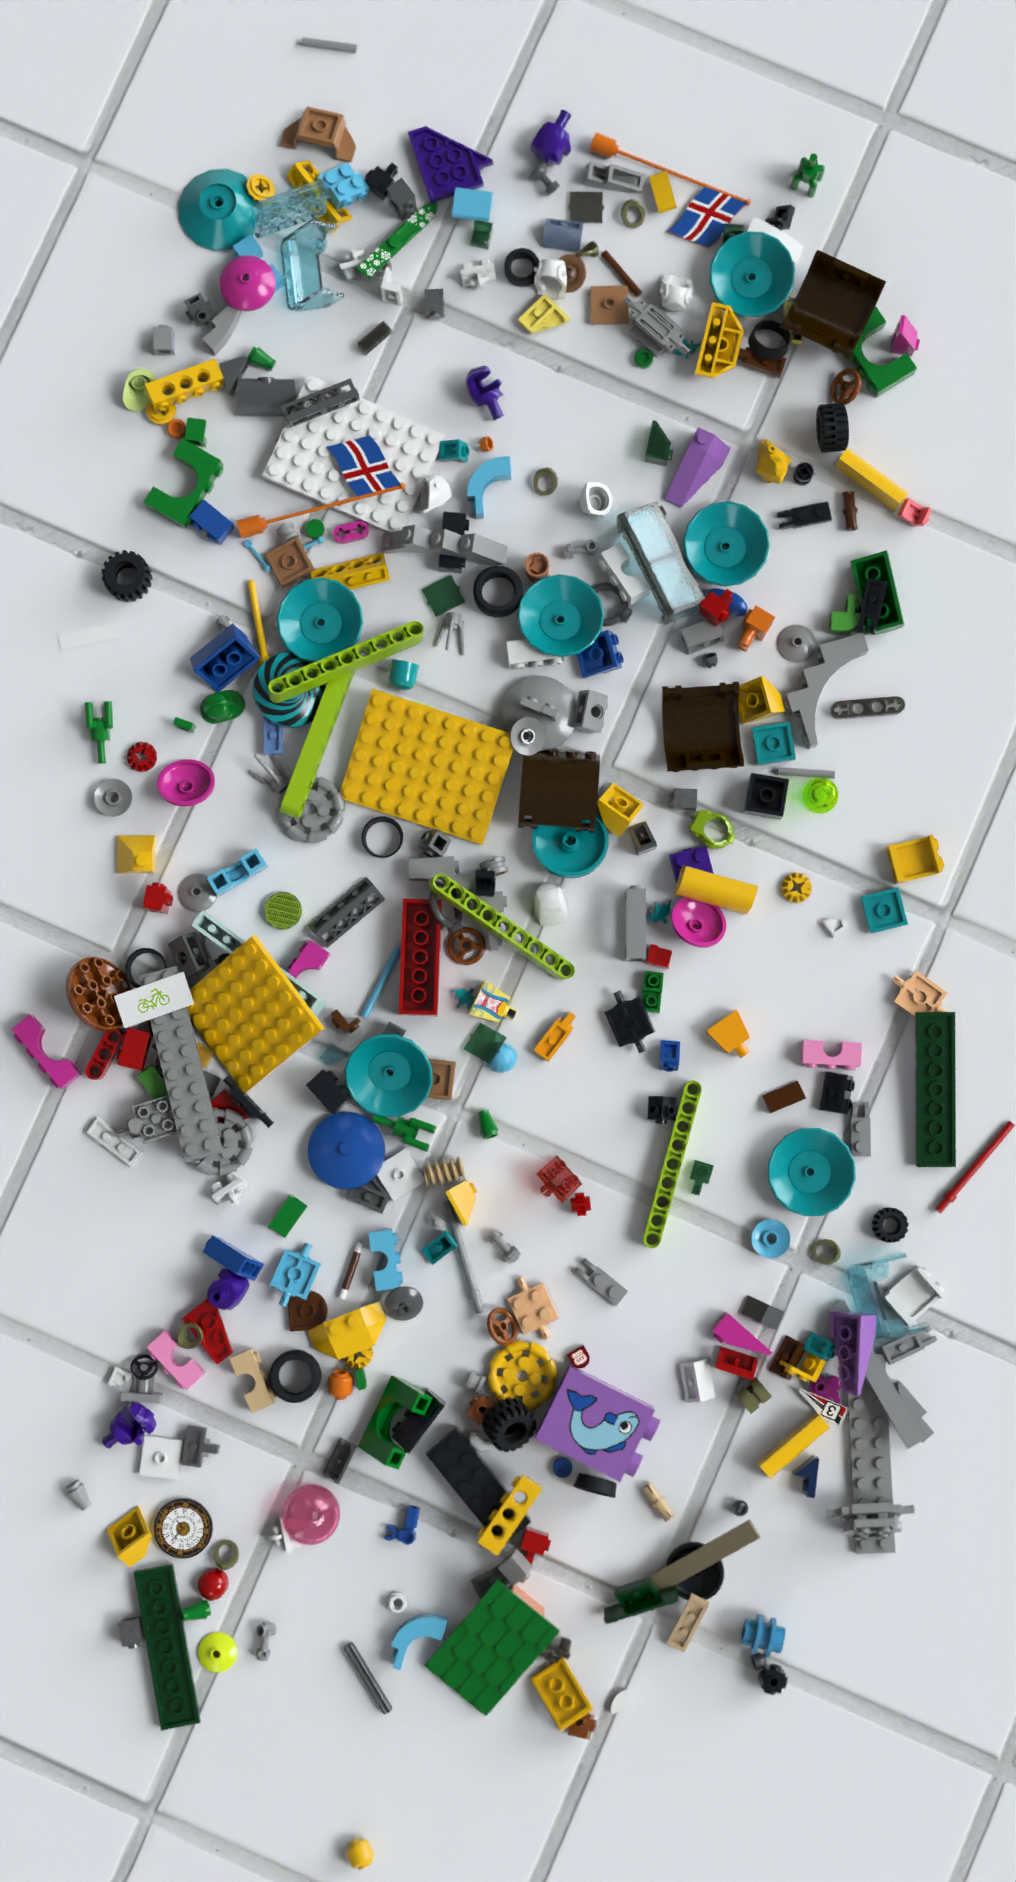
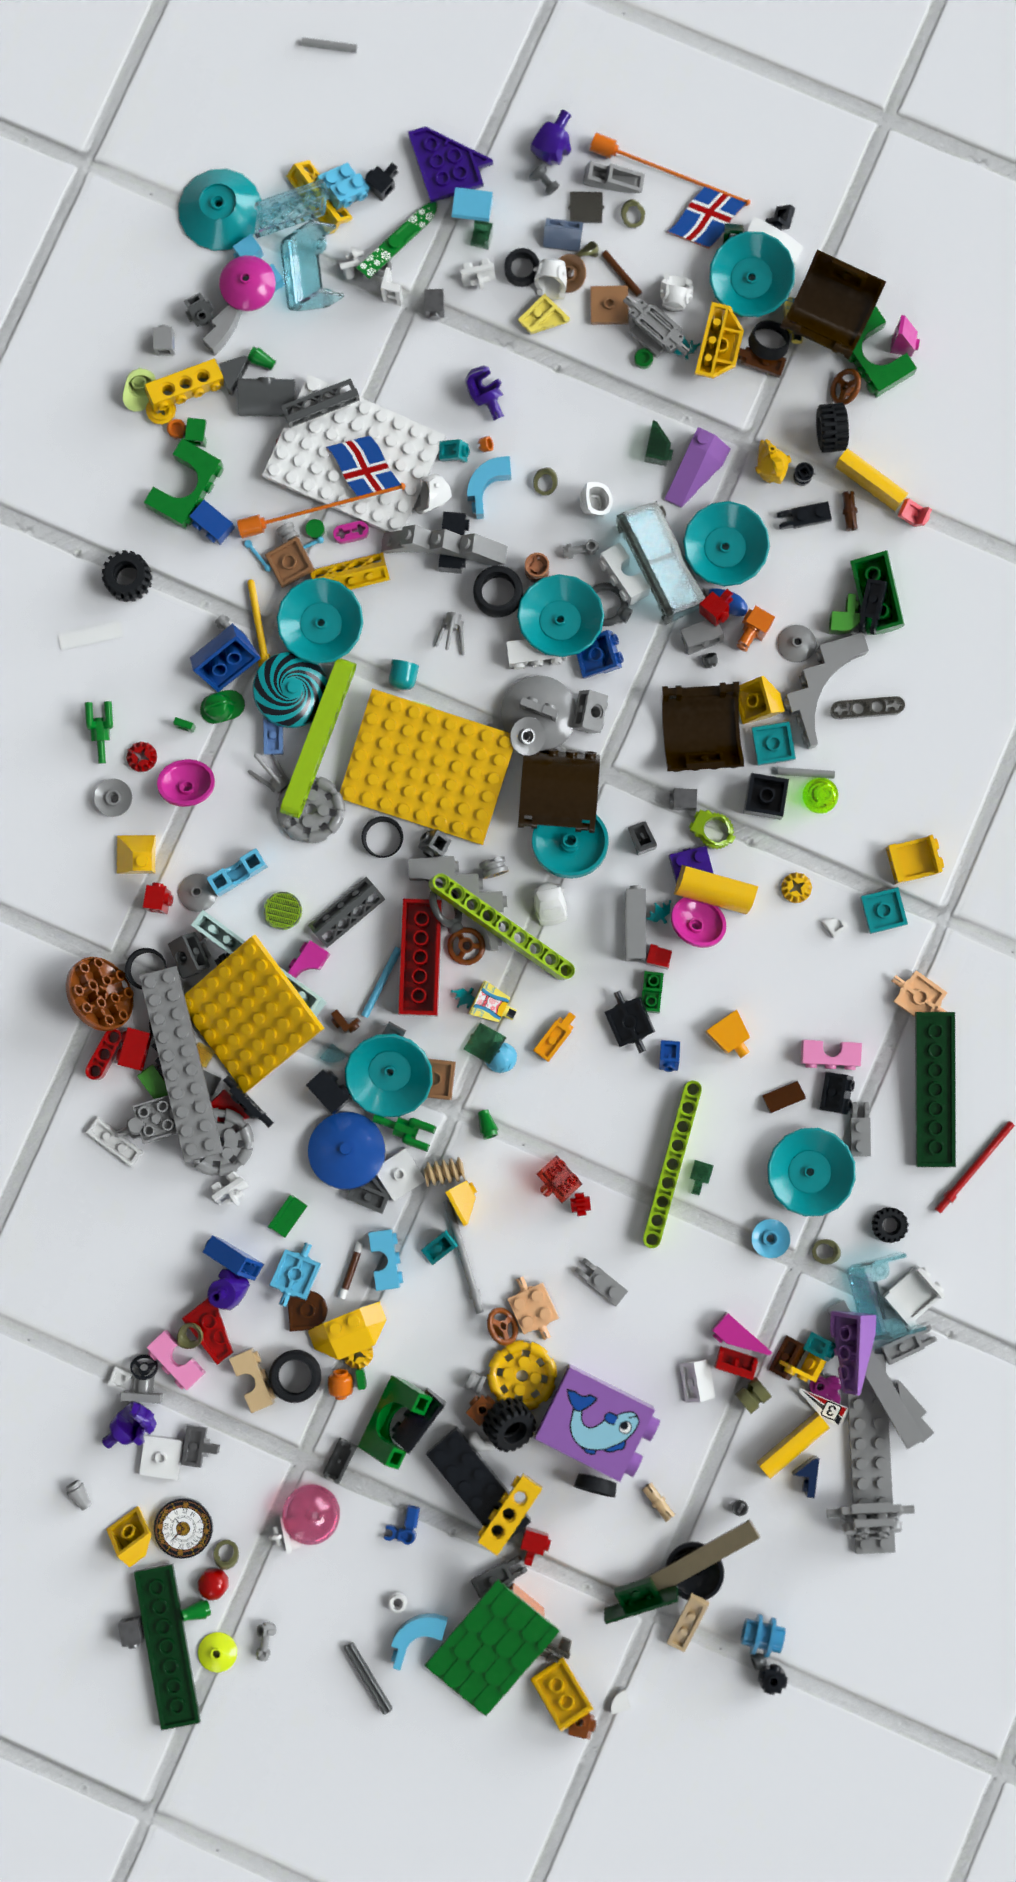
(31, 1033): dark pink arch -> none
(154, 1000): white sticker -> none
(264, 183): yellow gear -> none
(323, 129): medium nougat piece -> none
(339, 667): lime beam -> none
(359, 1854): yellow head -> none
(374, 338): clear smoke piece -> none
(402, 199): dark grey brick -> none
(403, 1297): dark grey dish -> none
(436, 1220): white tile -> none
(443, 595): clear green piece -> none
(485, 882): black bracket -> none
(510, 1254): light grey bar -> none
(515, 1567): light grey brick -> none
(562, 1467): blue tile -> none
(579, 1357): tile -> none
(618, 809): yellow slope -> none
(661, 1109): black brick -> none
(662, 192): yellow slope -> none
(762, 1312): dark grey slope -> none
(809, 173): green plant -> none

